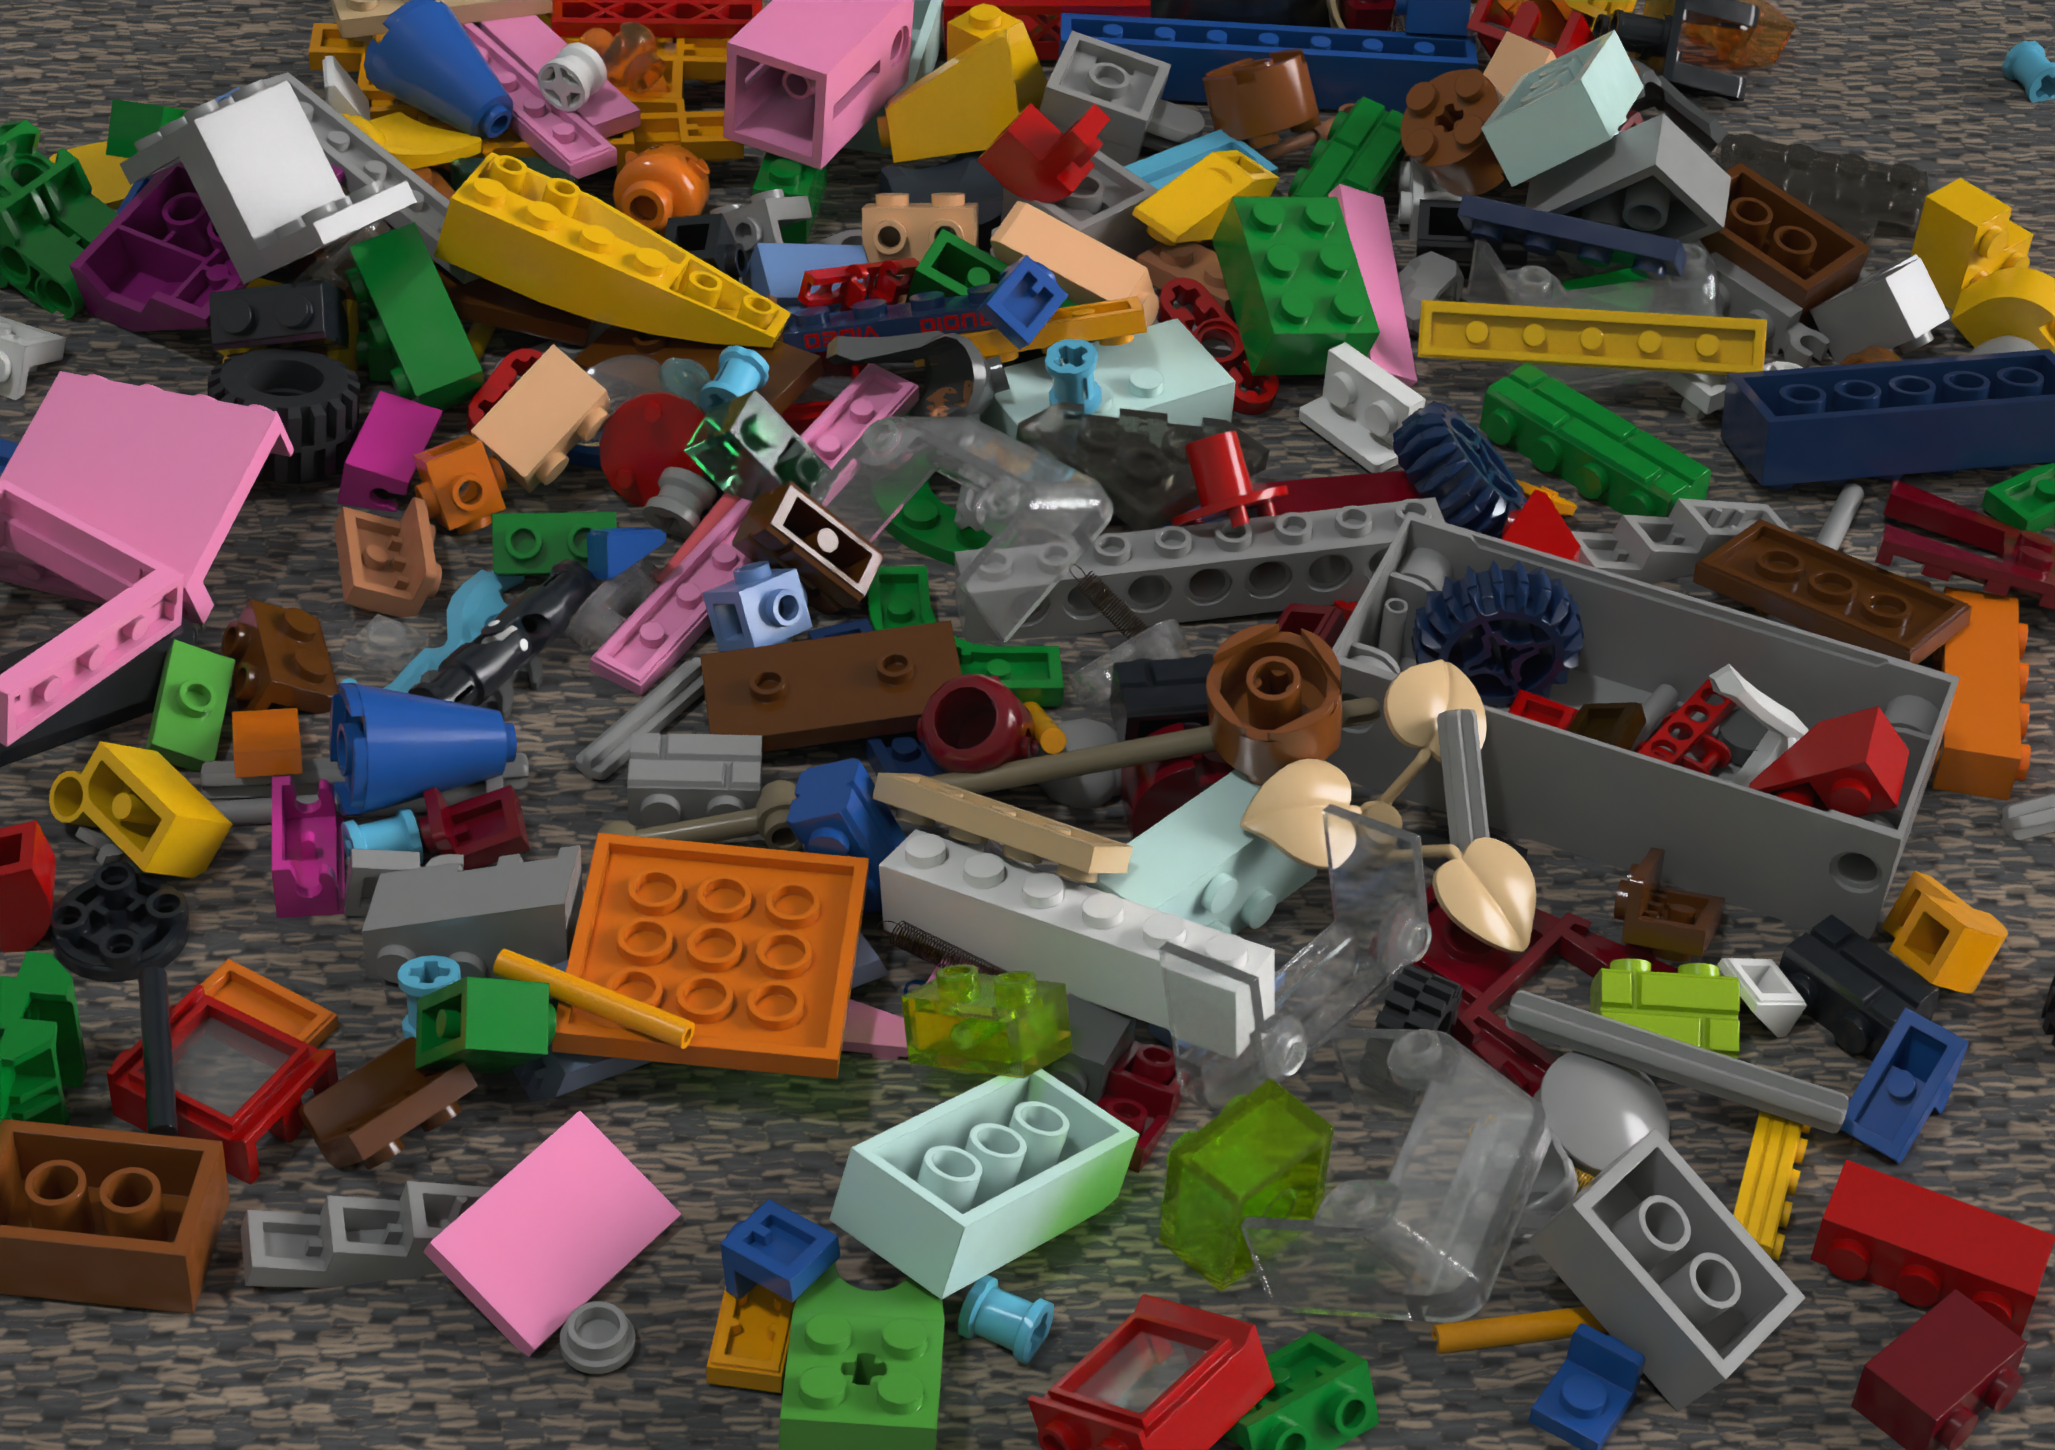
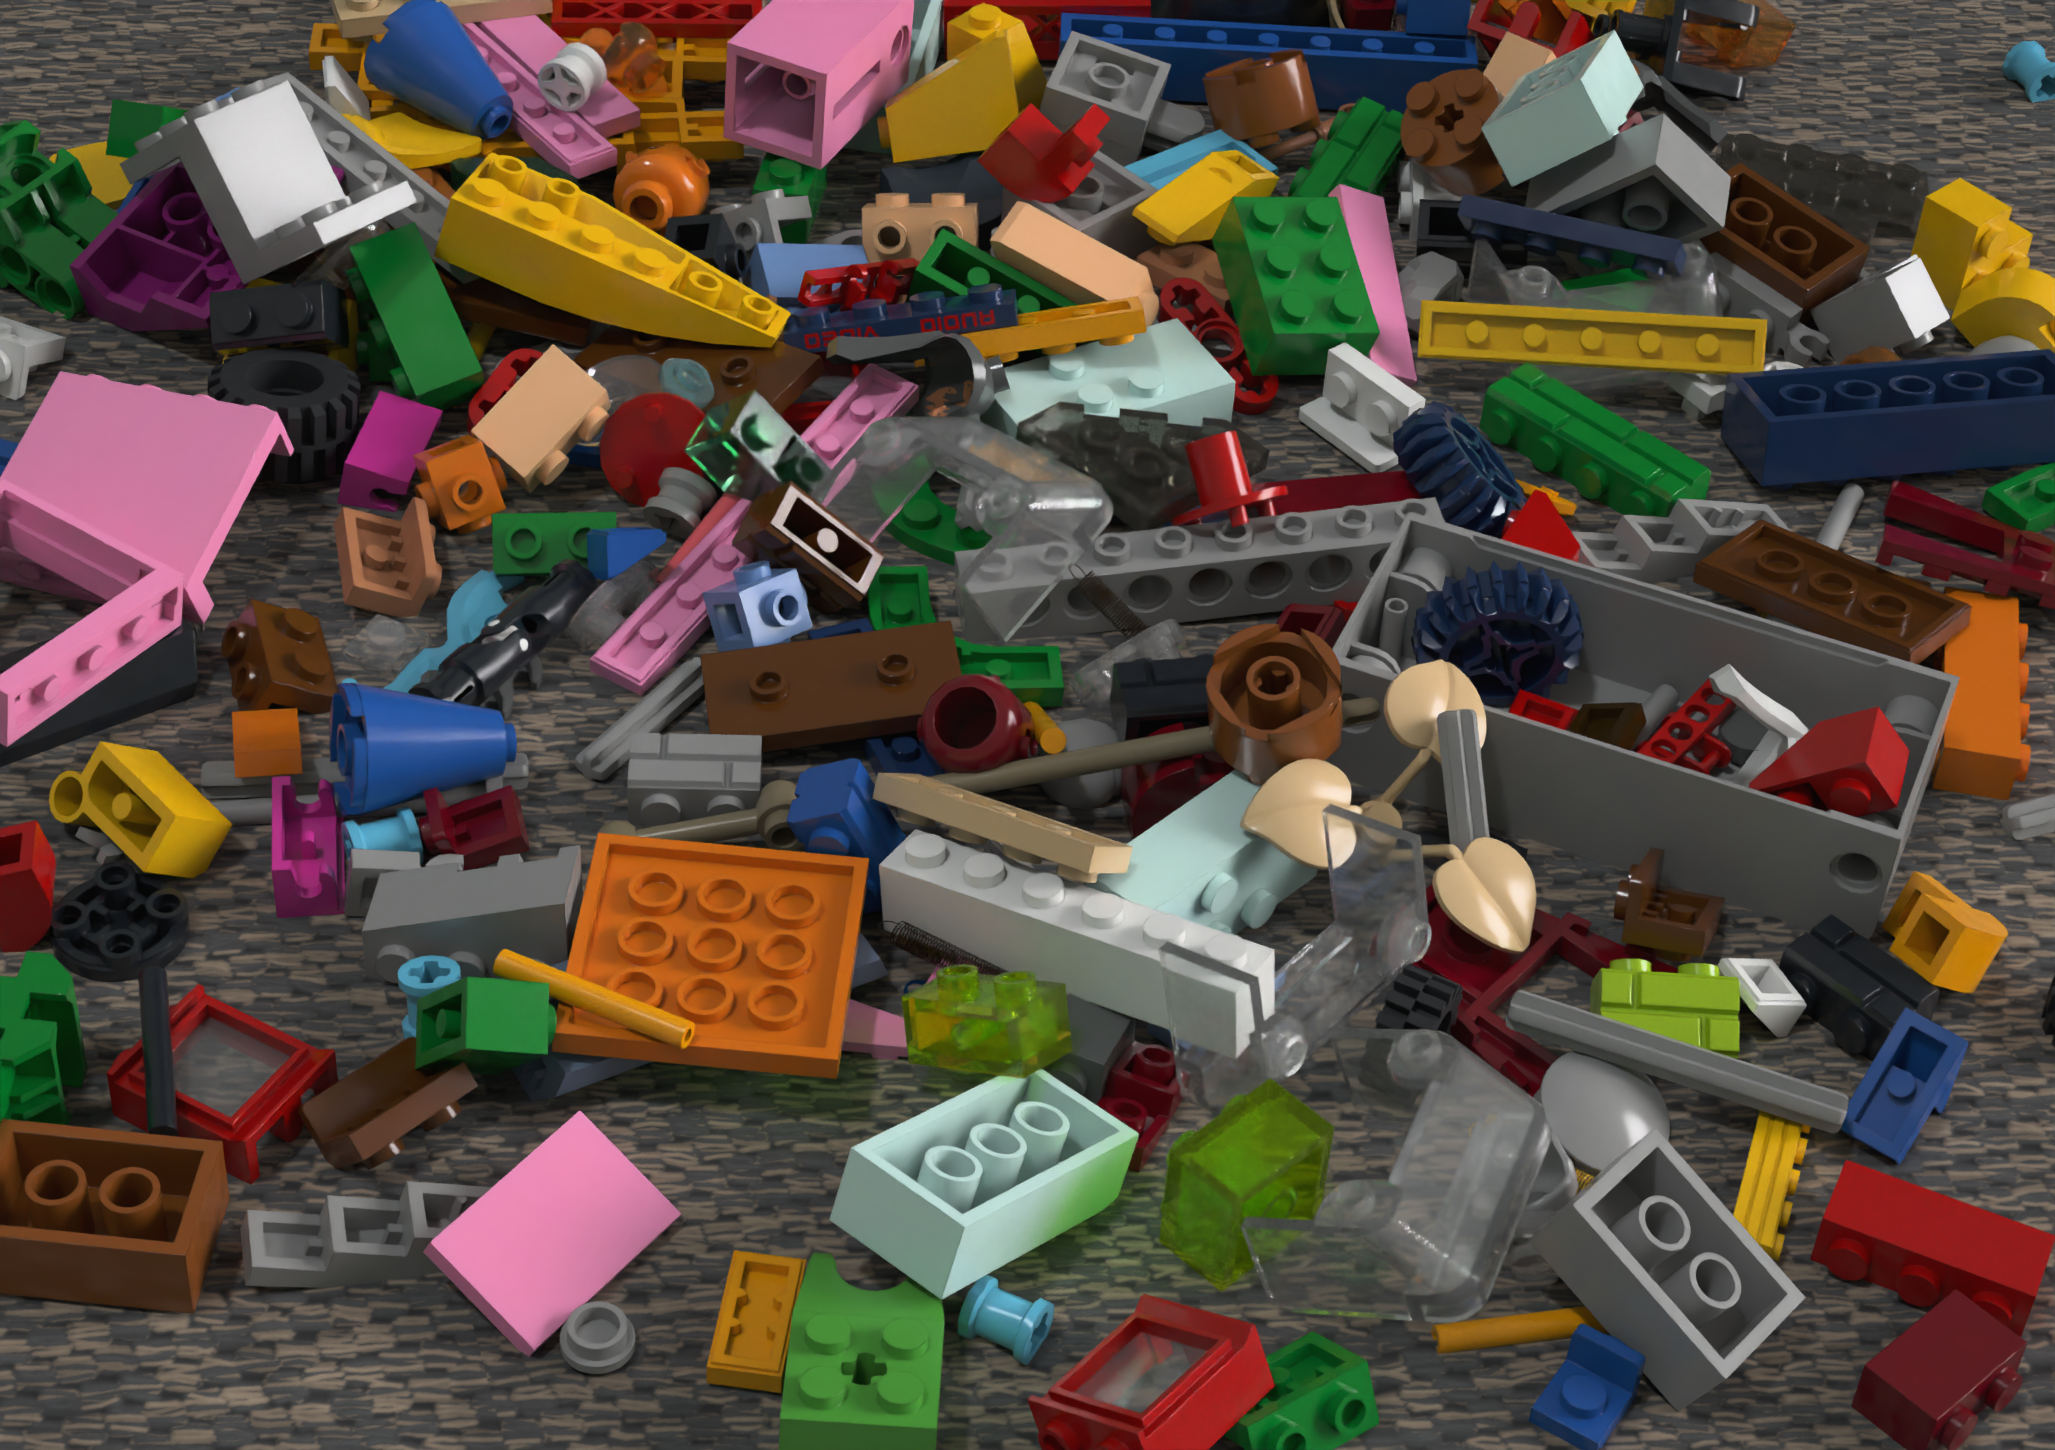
(190, 705): bright green plate -> none
(270, 1003): orange tile -> none
(738, 373): medium azure bush -> none
(776, 1252): blue bracket -> none
(1023, 301): blue bracket -> none
(1075, 374): medium azure bush -> none

